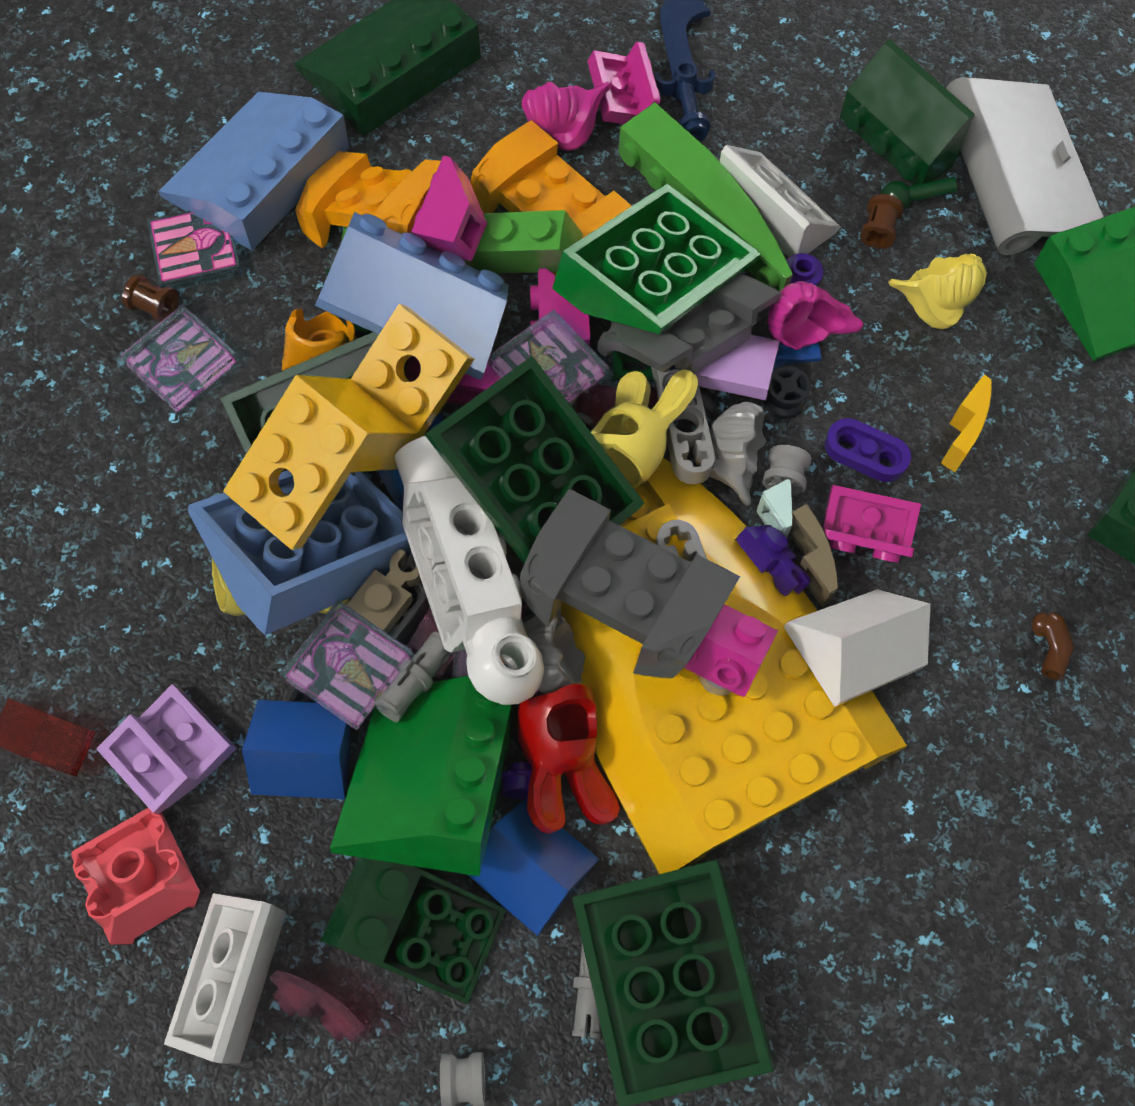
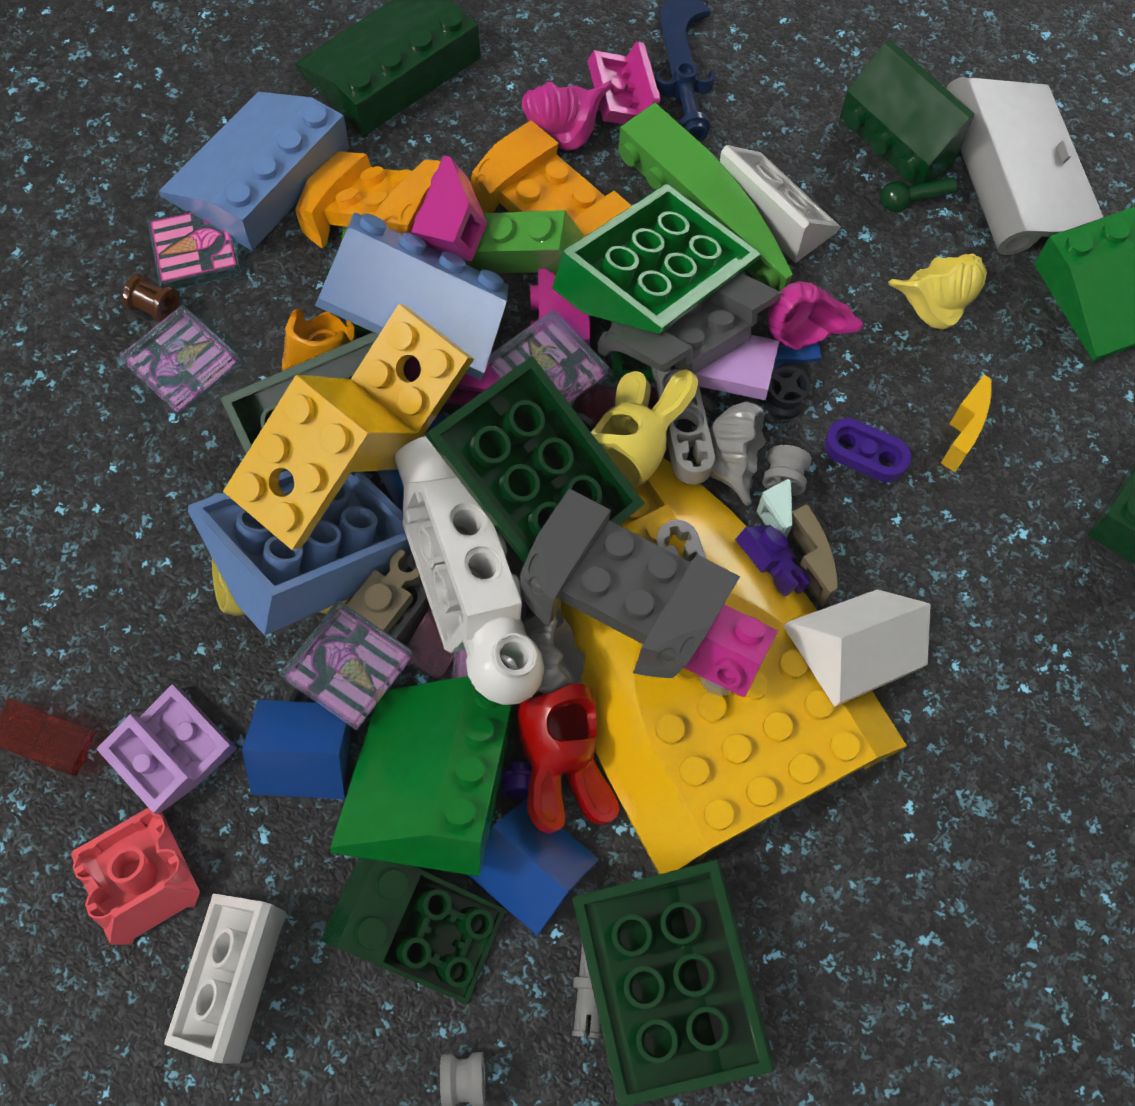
(308, 998): clear pink slope -> none
(413, 678): light grey pin -> none
(807, 263): dark purple plate -> none
(870, 522): dark pink bracket -> none
(882, 217): reddish brown bush -> none
(1059, 641): reddish brown arm -> none

